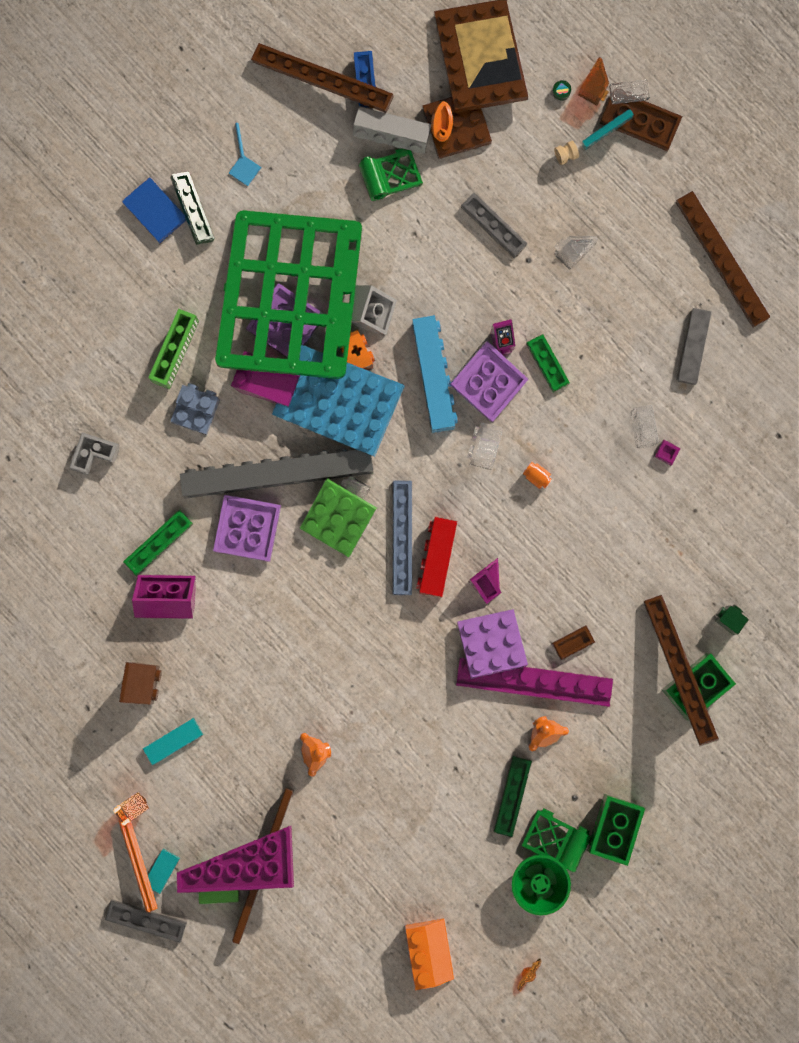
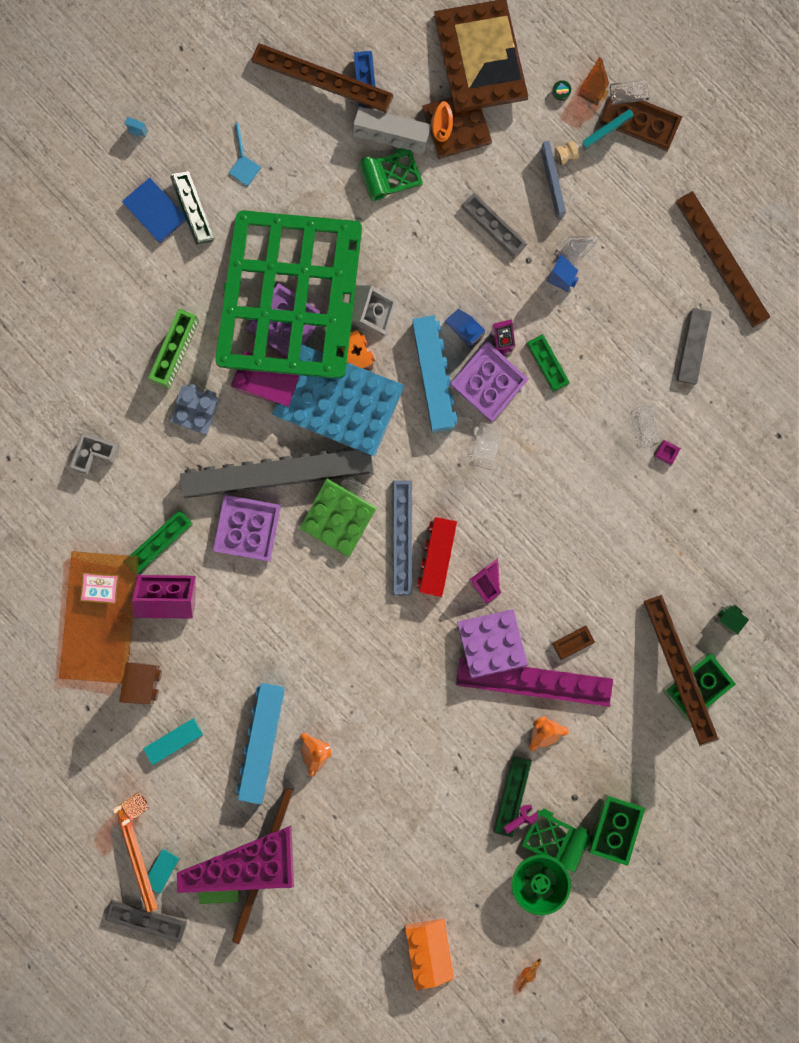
(98, 617): none -> clear orange door
(136, 127): none -> dark azure plate
(261, 743): none -> dark azure brick
(465, 327): none -> blue slope
(523, 818): none -> magenta bar
(537, 475): orange brick -> none
(553, 180): none -> sand blue tile
(563, 274): none -> blue slope

